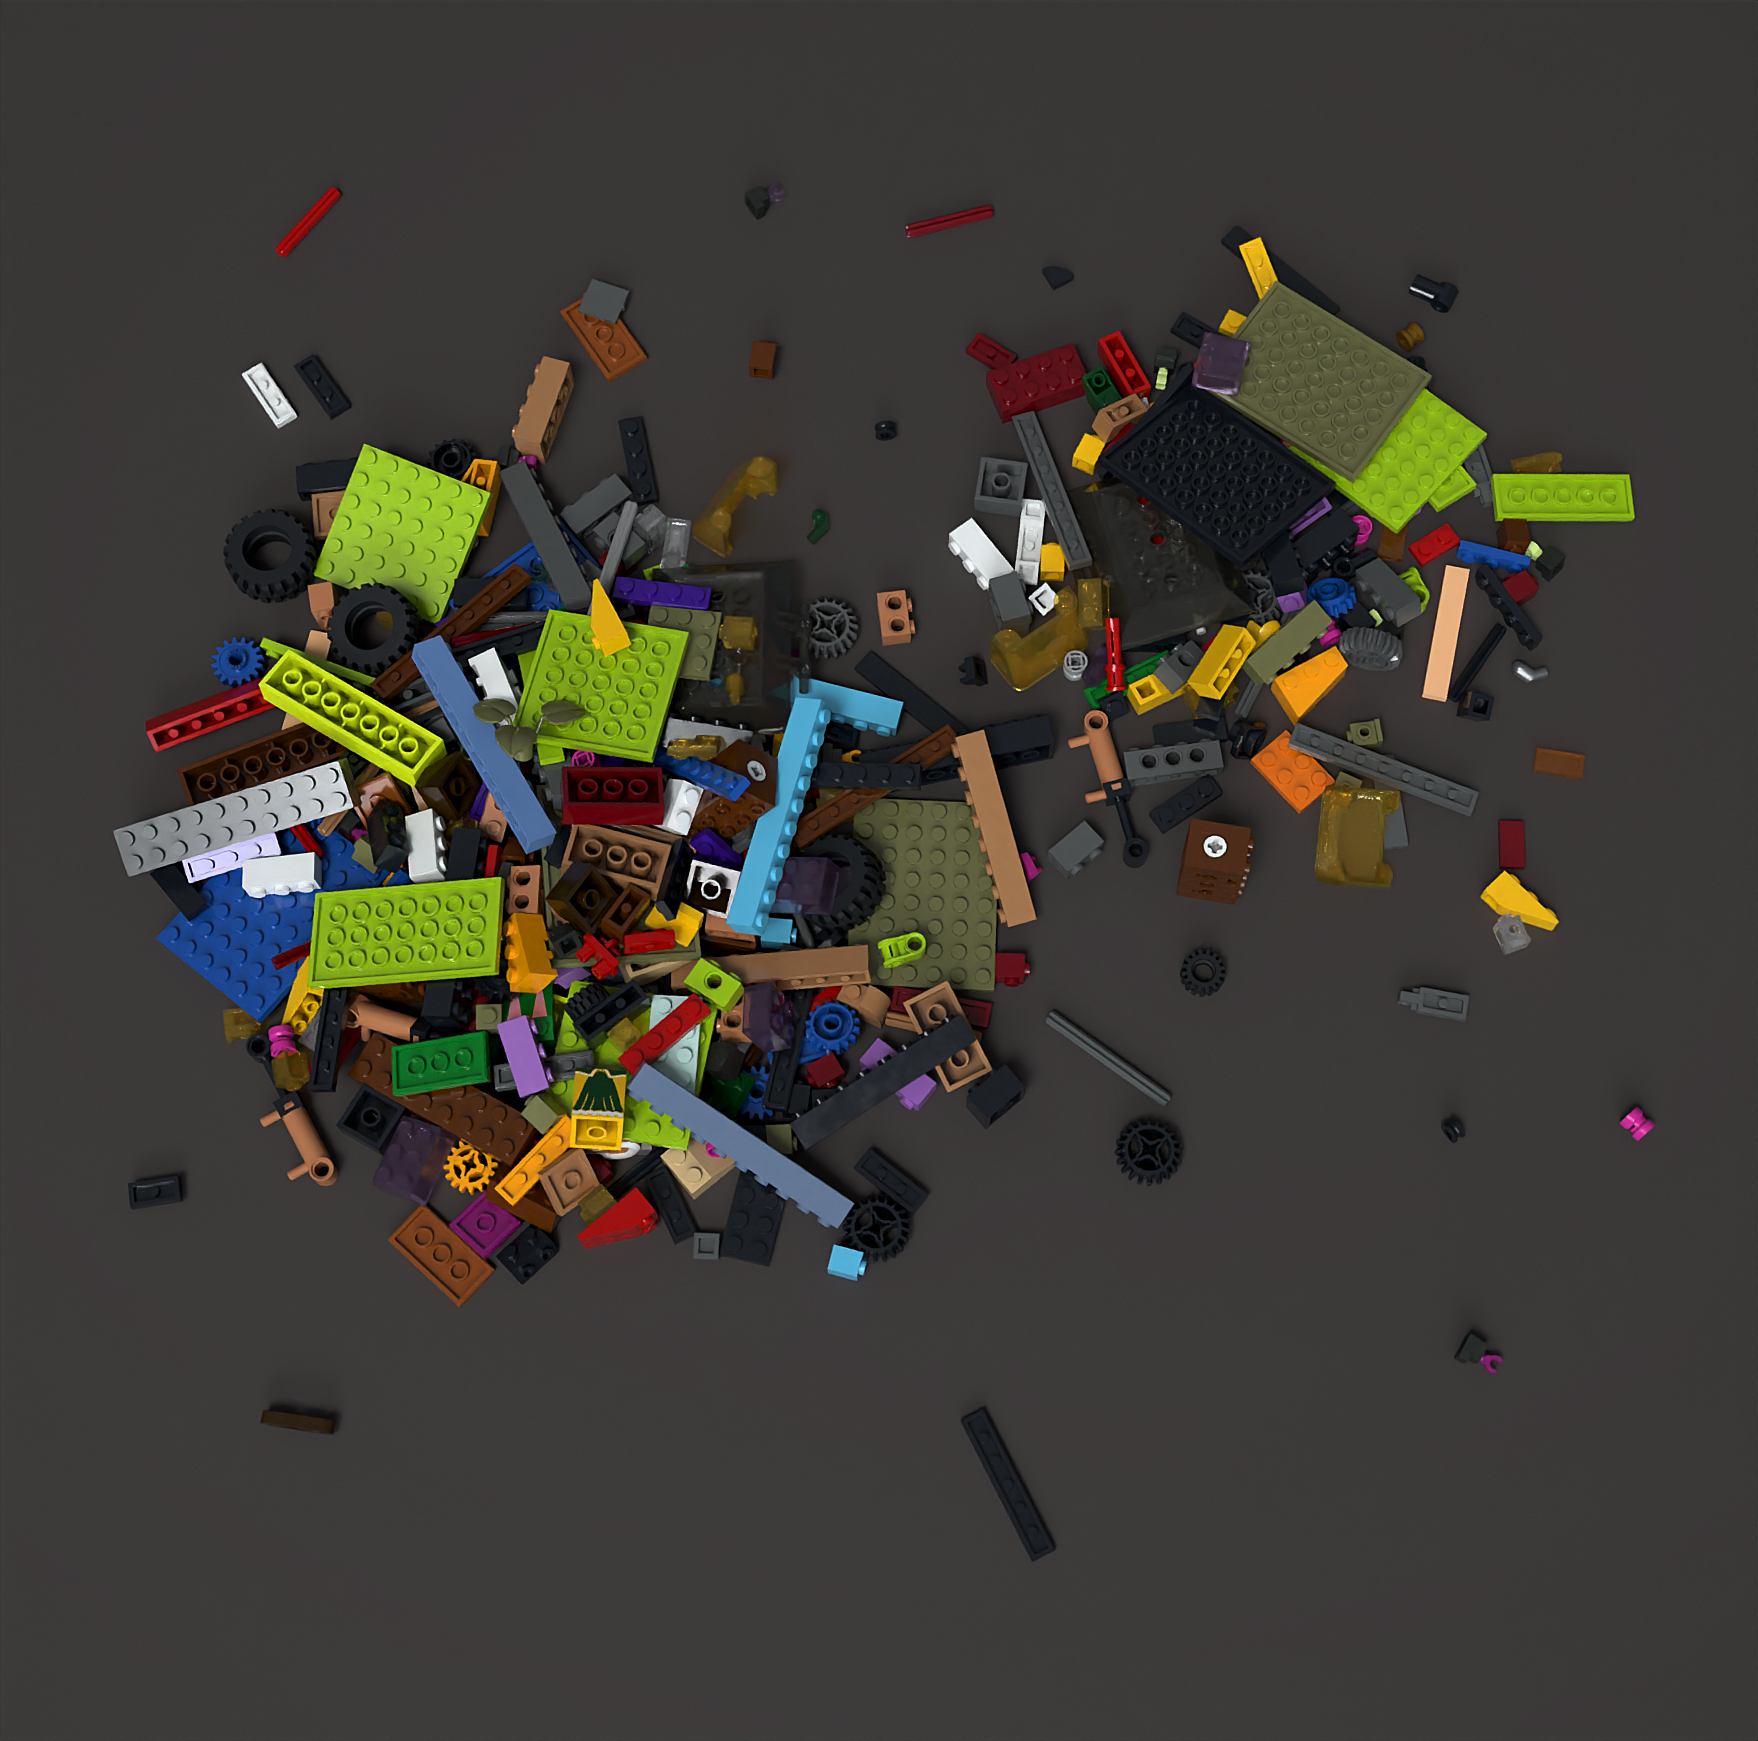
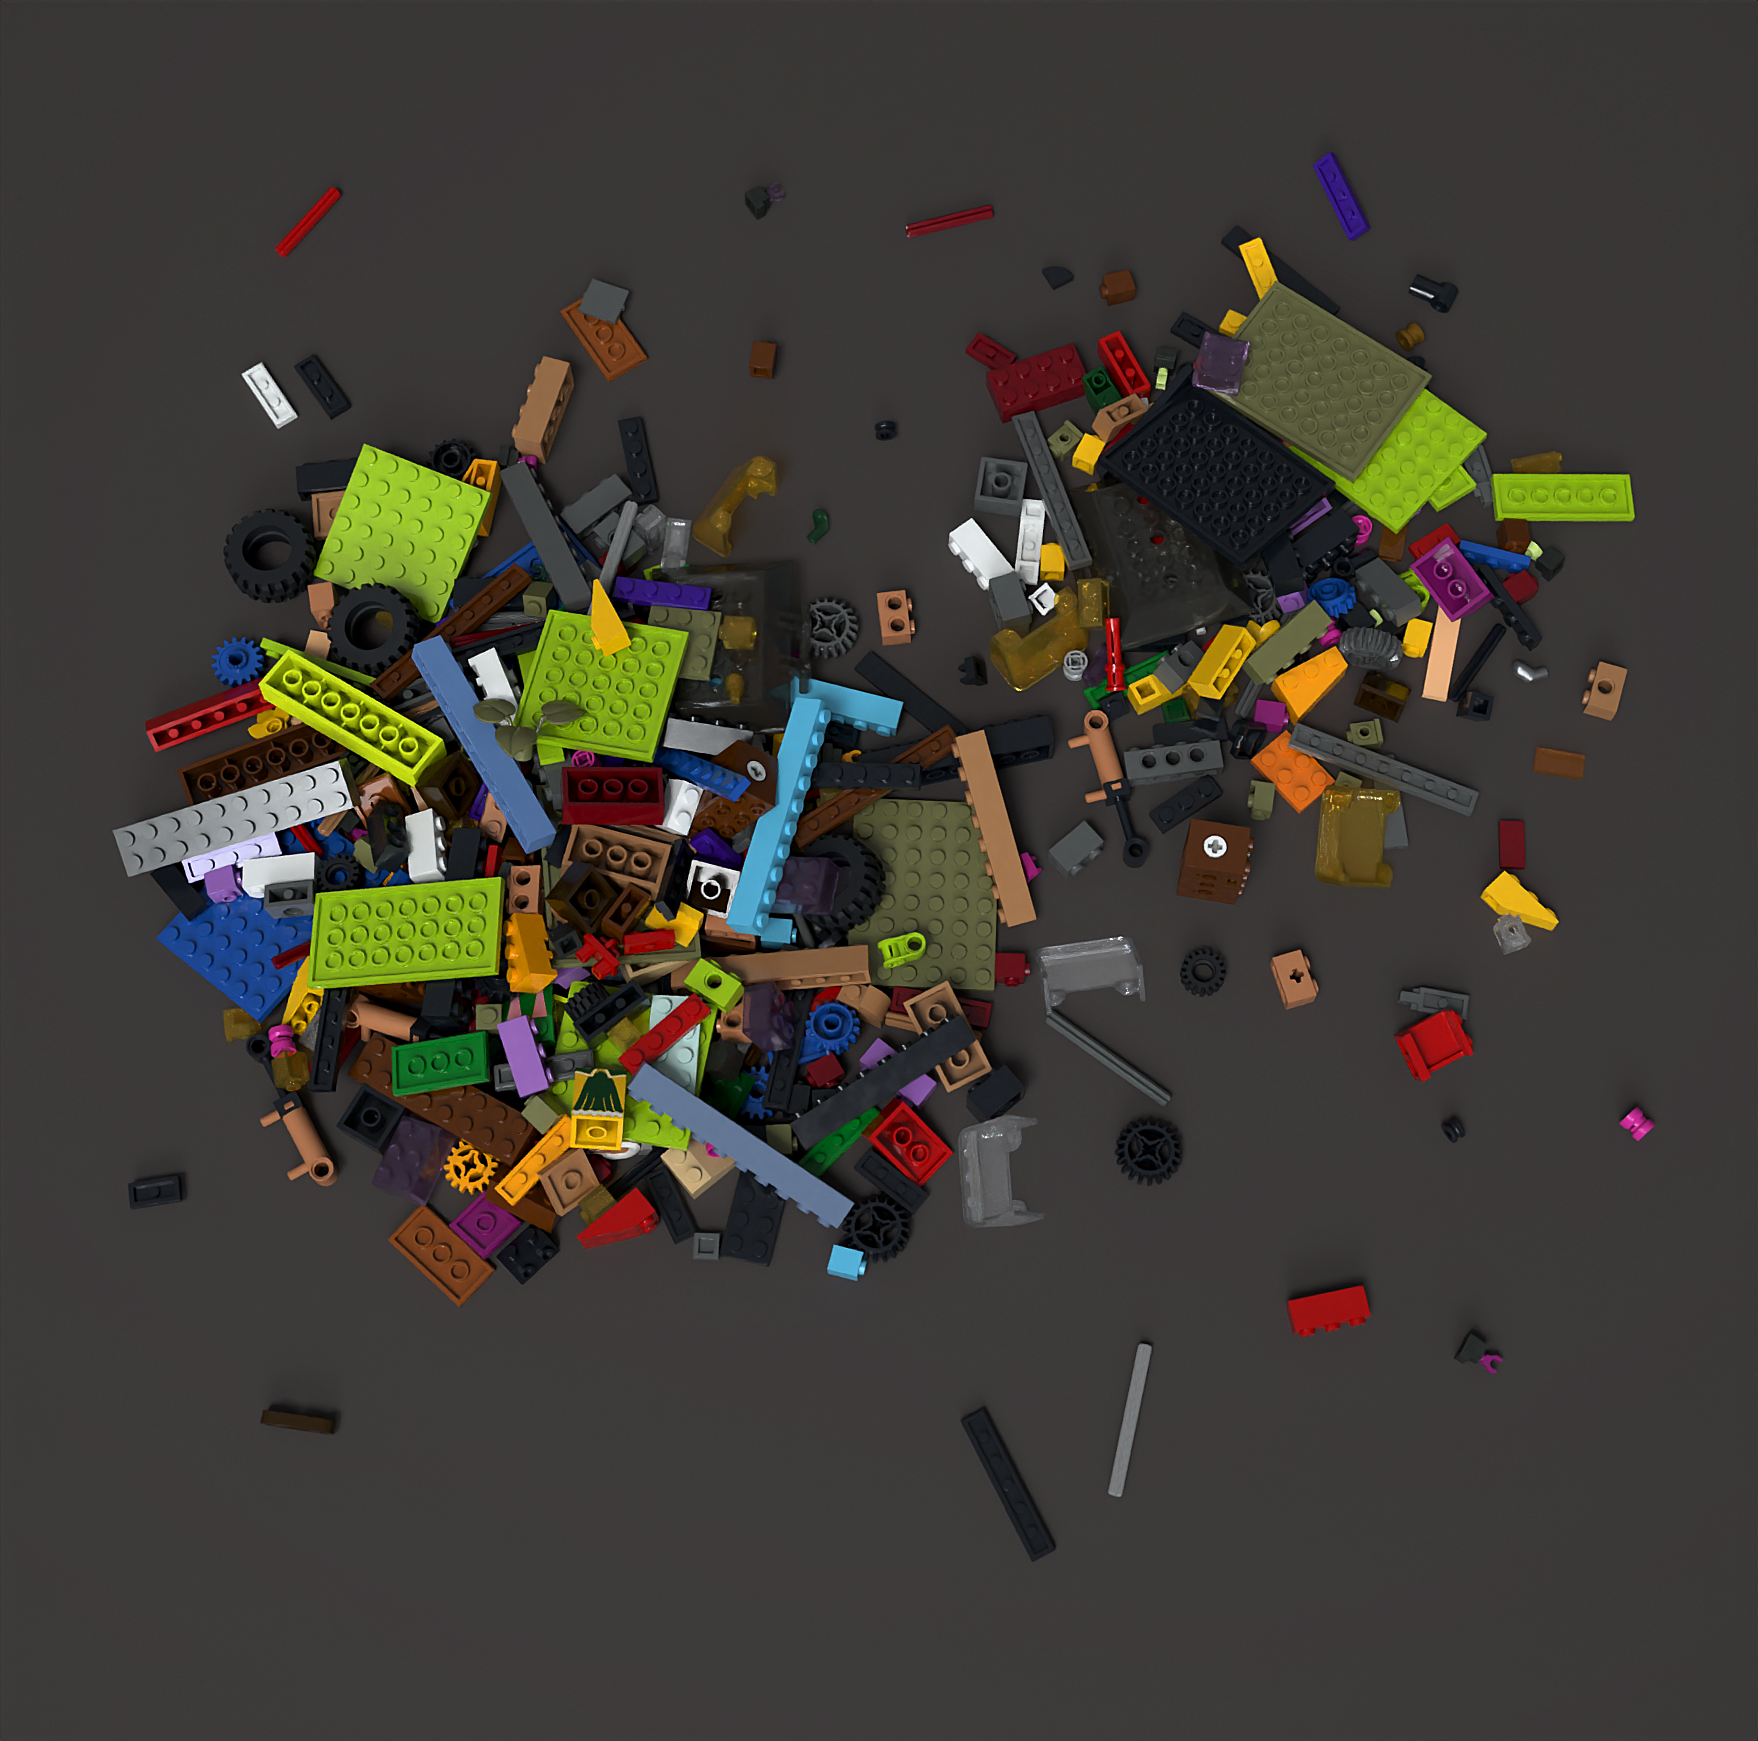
(223, 884): none -> medium lavender brick
(269, 722): none -> yellow plate
(290, 899): none -> dark grey brick
(335, 865): none -> black tyre
(539, 599): none -> olive brick
(703, 747): clear yellow plate -> none
(832, 1147): none -> green tile
(906, 1142): none -> red slope
(987, 1174): none -> clear windscreen
(1061, 449): none -> olive brick
(1089, 967): none -> clear windscreen
(1117, 287): none -> reddish brown brick
(1130, 1420): none -> light grey axle
(1175, 711): none -> dark green tile
(1260, 799): none -> olive brick
(1271, 714): none -> magenta brick
(1291, 992): none -> nougat brick
(1328, 1311): none -> red brick
(1341, 196): none -> dark purple plate
(1382, 696): none -> dark brown slope
(1416, 637): none -> yellow brick
(1433, 1043): none -> red panel
(1452, 580): none -> magenta slope
(1611, 679): none -> medium nougat brick

